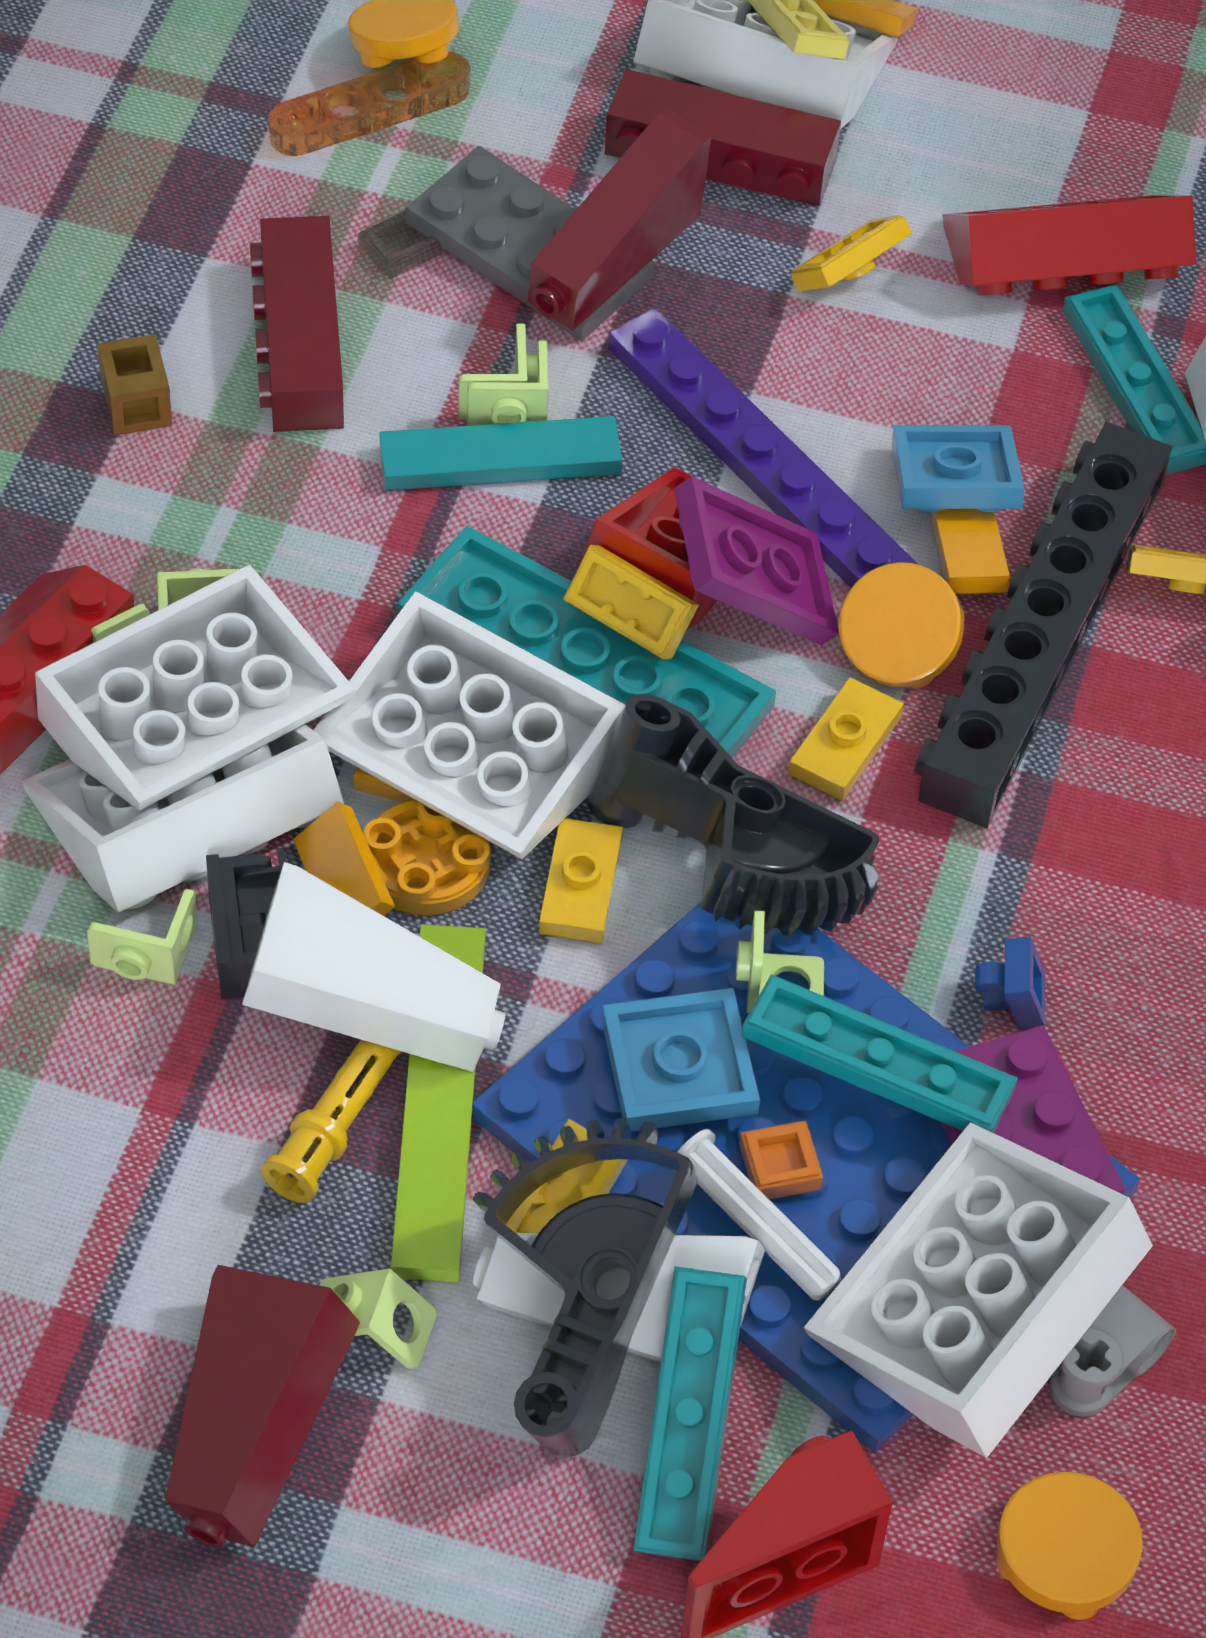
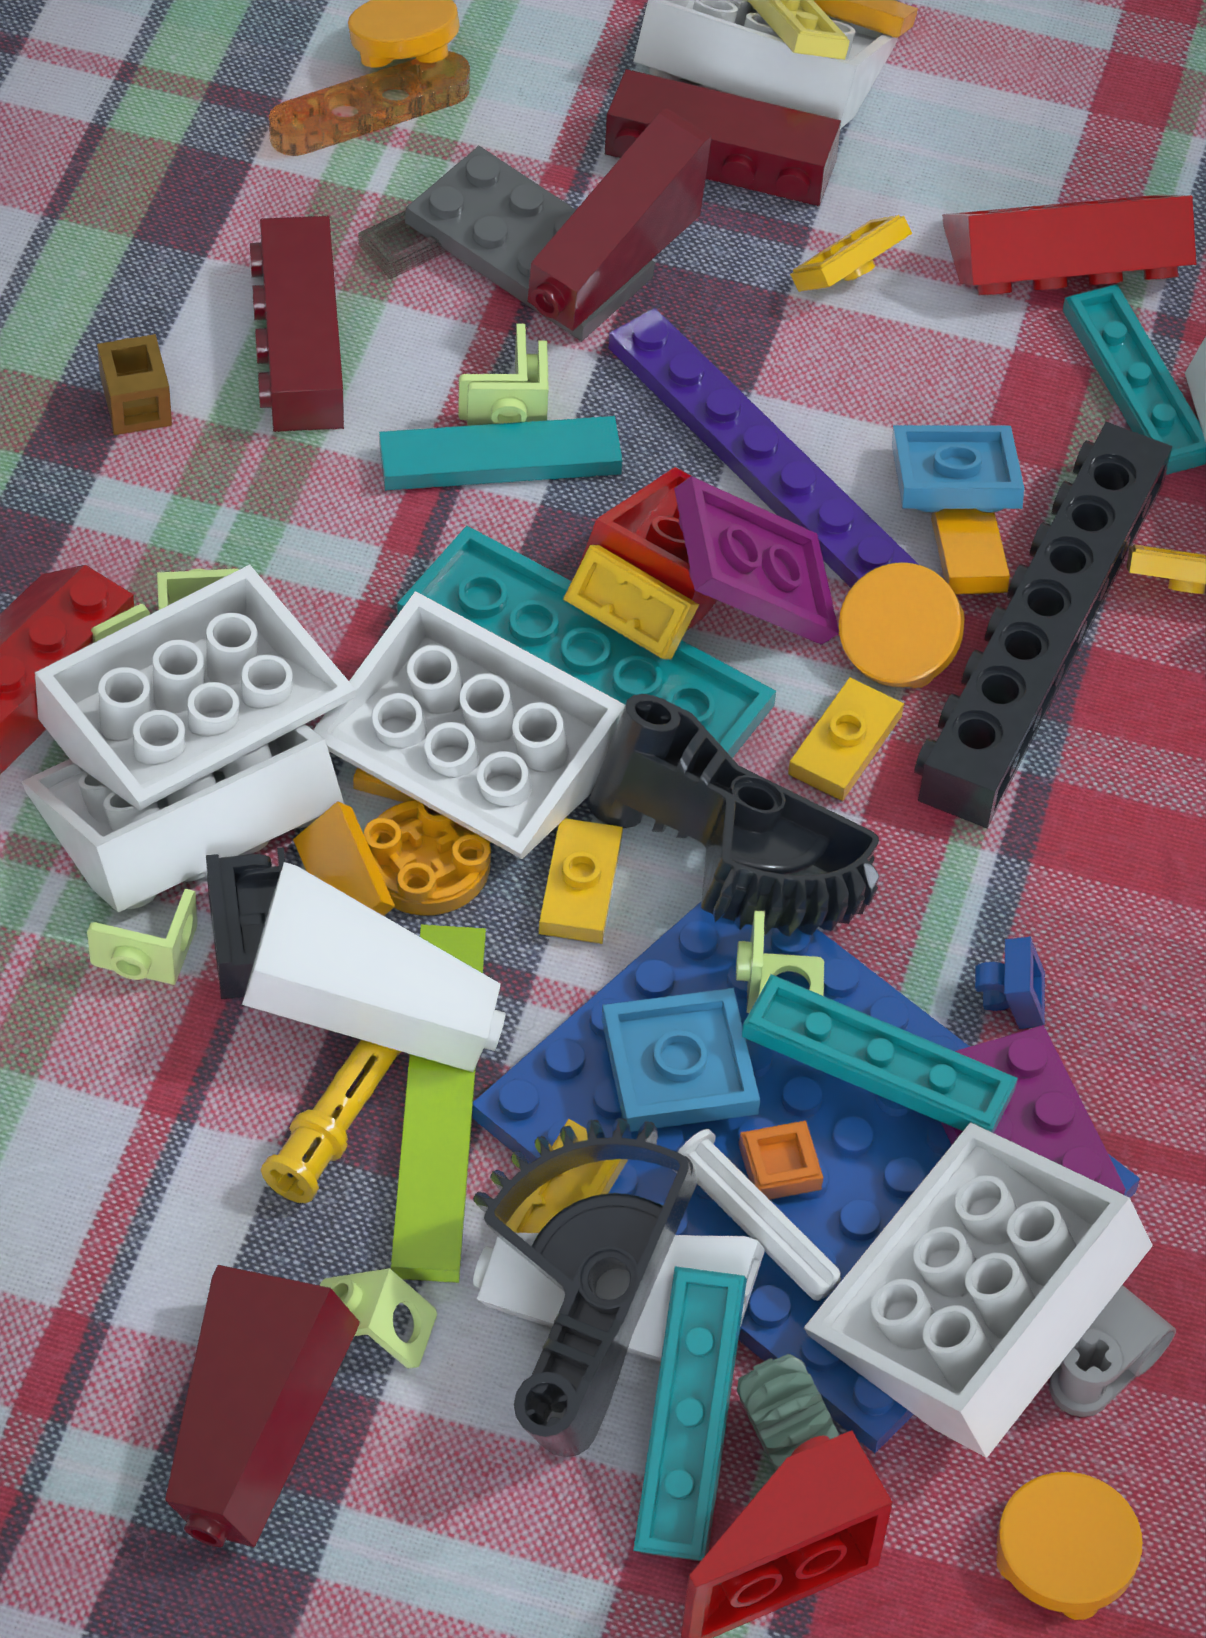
(784, 1406): none -> sand green gear

